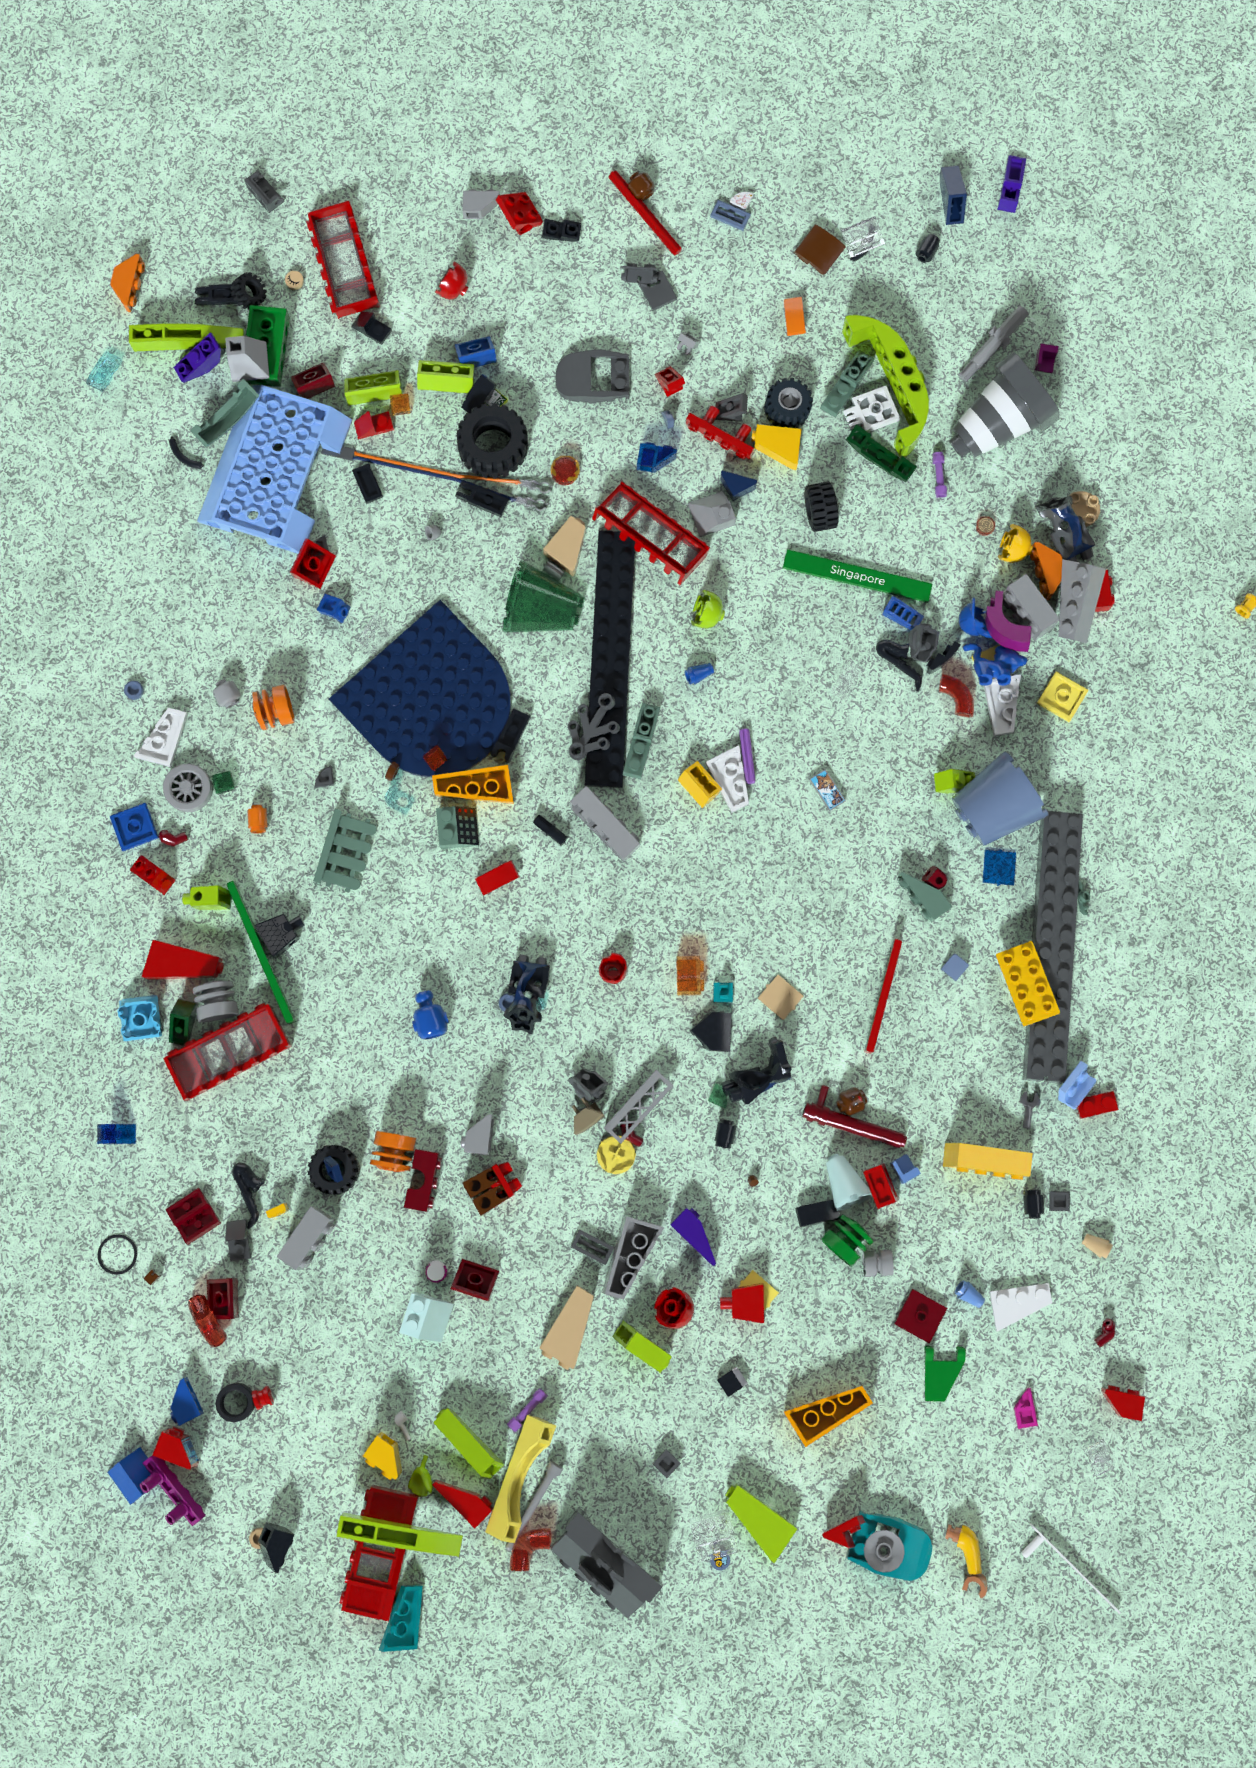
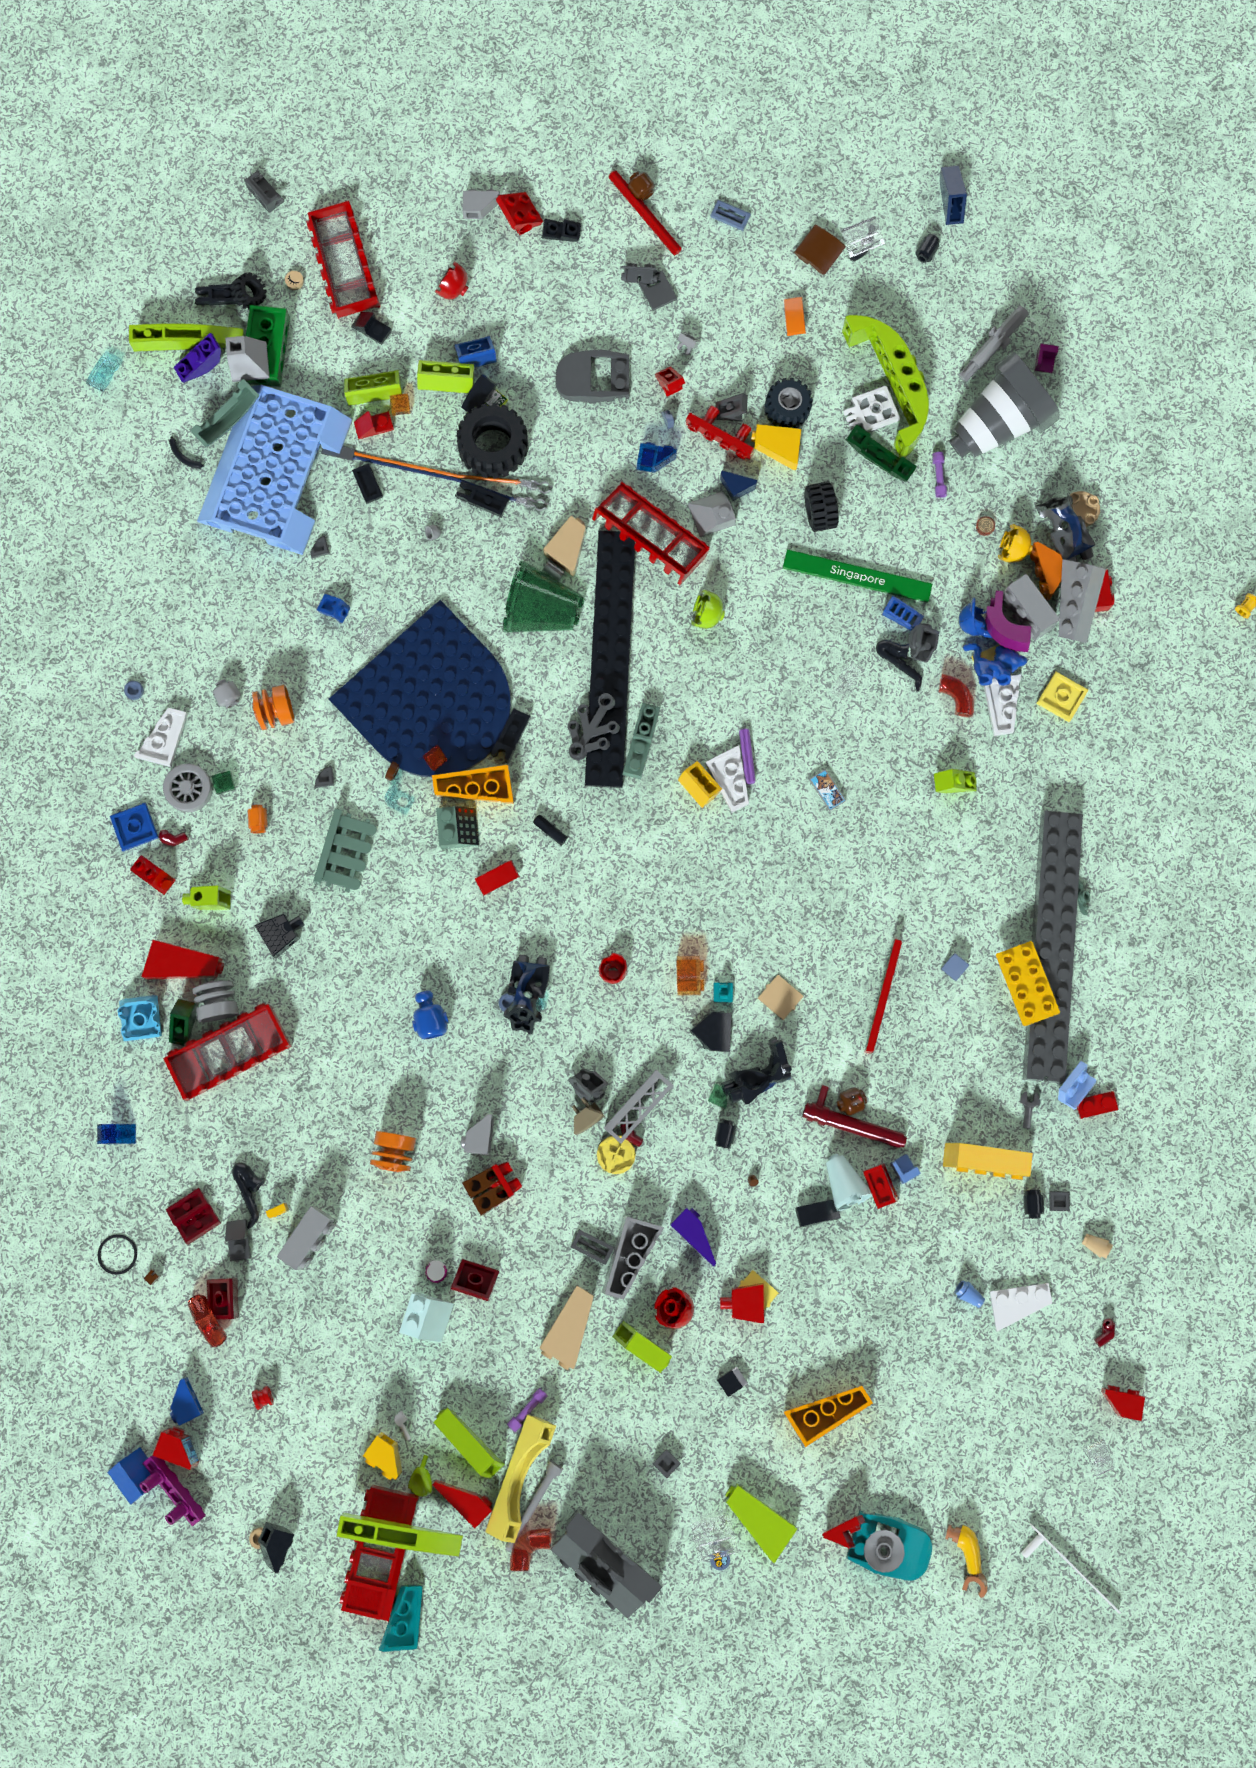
(126, 280): orange slope -> none
(220, 1402): black tyre -> none
(261, 953): green tile -> none
(312, 568): red slope -> none
(313, 381): dark red slope -> none
(333, 1169): dark blue tile -> none
(350, 1173): black tyre -> none
(421, 1198): dark red arch -> none
(565, 470): clear red hair -> none
(604, 823): light grey wedge -> none
(699, 672): blue cone -> none
(741, 200): white tile -> none
(847, 384): sand green slope -> none
(847, 1240): green wheel -> none
(878, 1263): light grey wheel -> none
(920, 1316): dark red plate -> none
(927, 897): sand green slope -> none
(935, 878): dark red piece -> none
(937, 663): black slope -> none
(941, 1374): green flag -> none
(998, 801): sand blue cone -> none
(999, 867): clear blue piece -> none
(1012, 184): dark purple slope -> none
(1025, 1411): dark pink tile -> none

